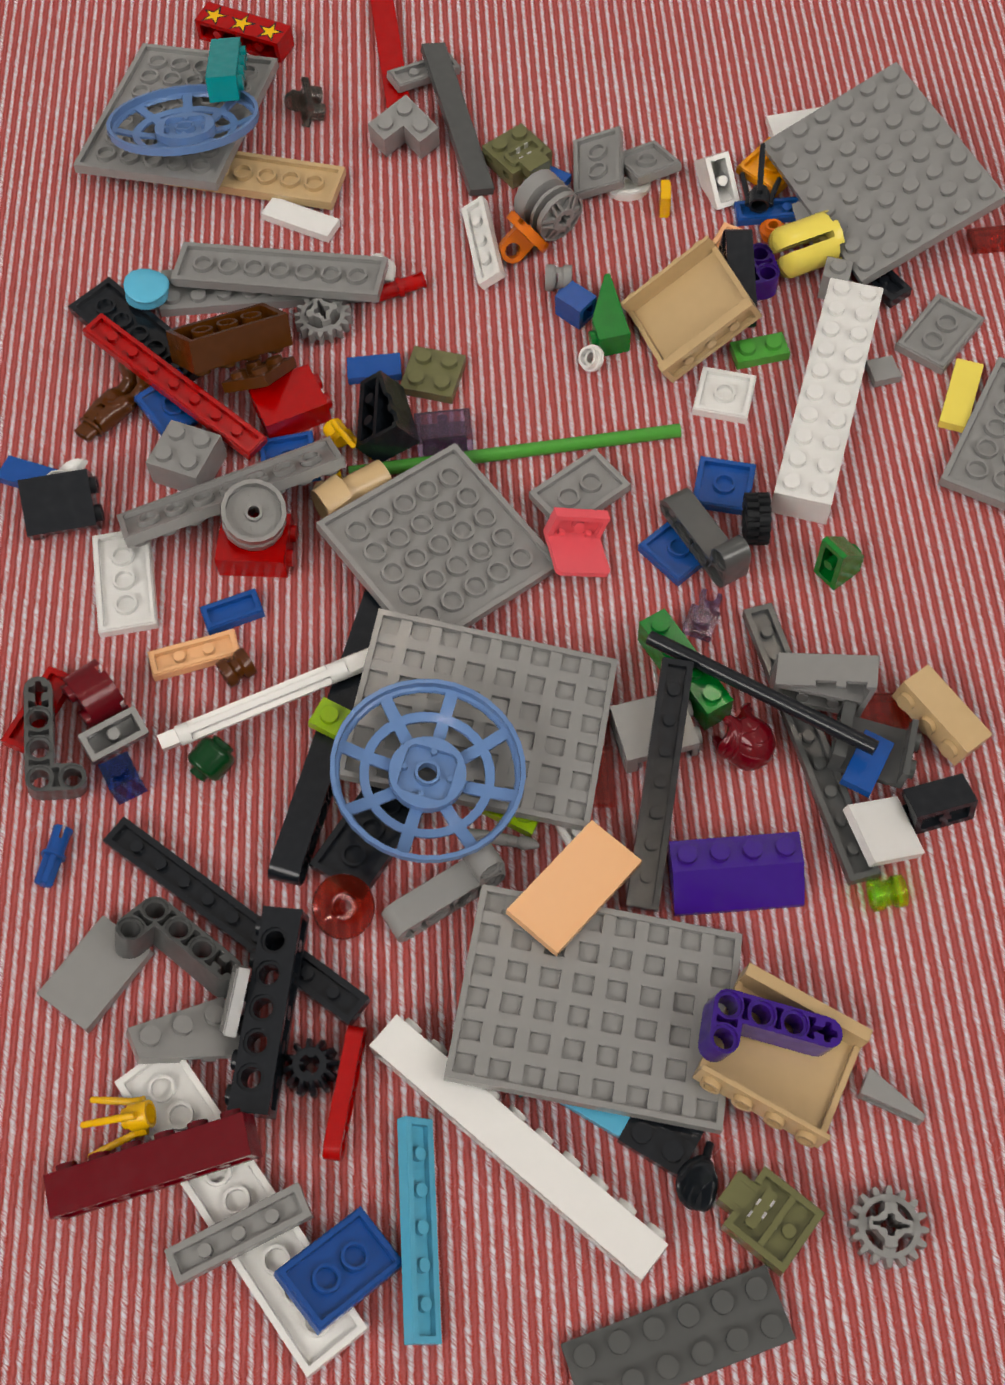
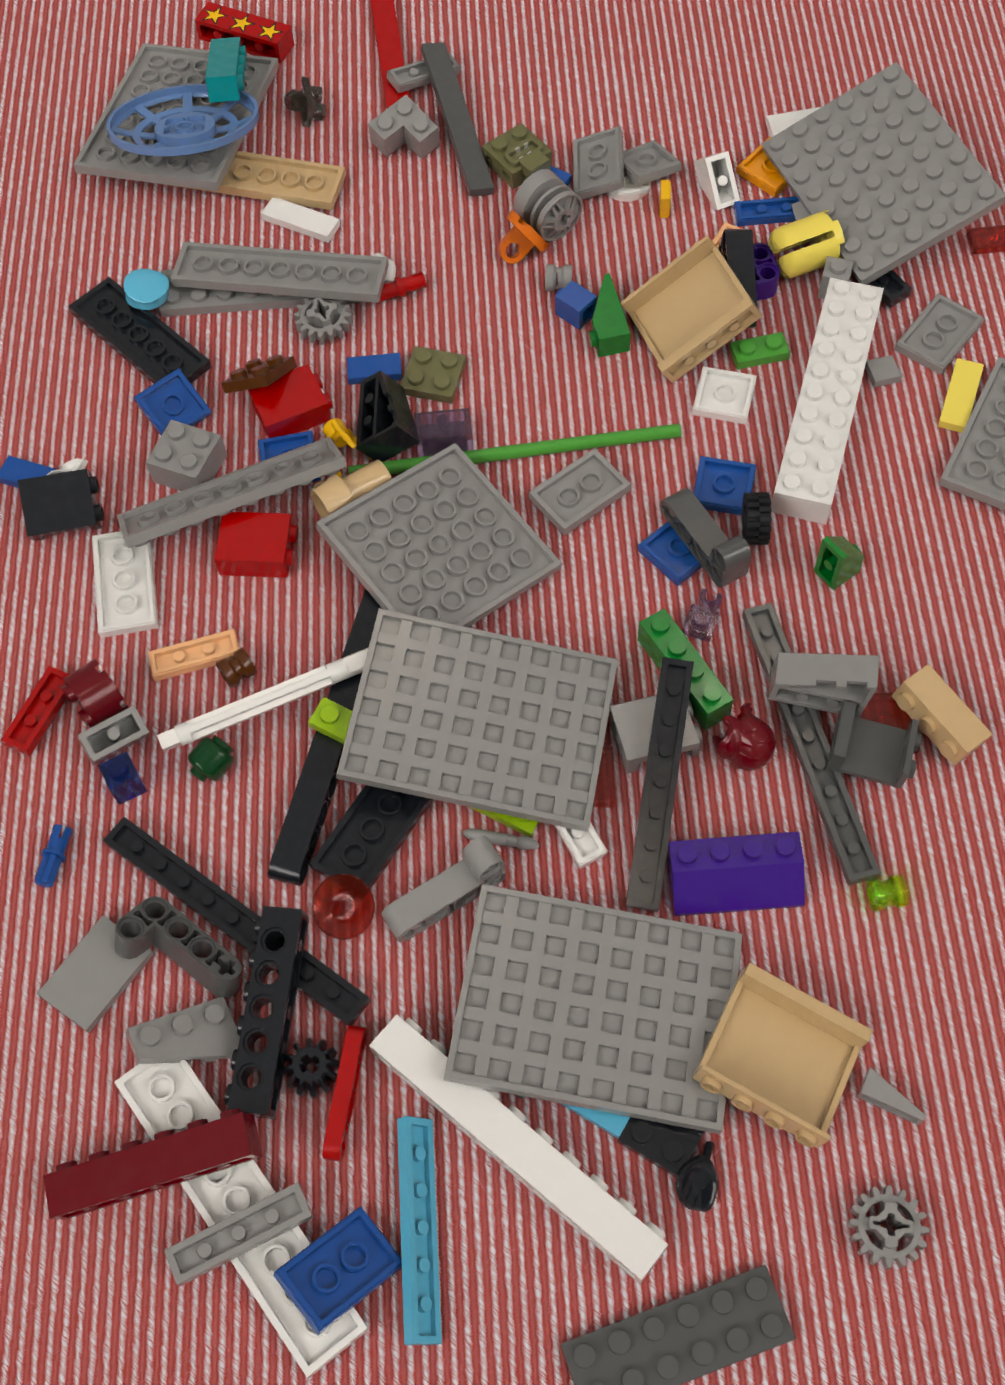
(45, 738): dark grey beam -> none
(111, 406): reddish brown piece -> none
(137, 1117): yellow plant -> none
(175, 386): red tile -> none
(229, 338): reddish brown brick -> none
(232, 611): blue tile -> none
(234, 1000): light grey tile -> none
(246, 499): light grey wheel -> none
(430, 753): medium blue dish -> none
(483, 242): white plate -> none
(573, 887): light nougat tile -> none
(576, 543): coral bracket -> none
(585, 358): white plate -> none
(759, 198): black plant -> none
(764, 693): black piece -> none
(767, 227): orange plate -> none
(768, 1218): olive piece -> none
(811, 1034): dark purple beam -> none
(866, 768): blue tile -> none
(883, 831): white tile -> none
(939, 803): black hinge -> none

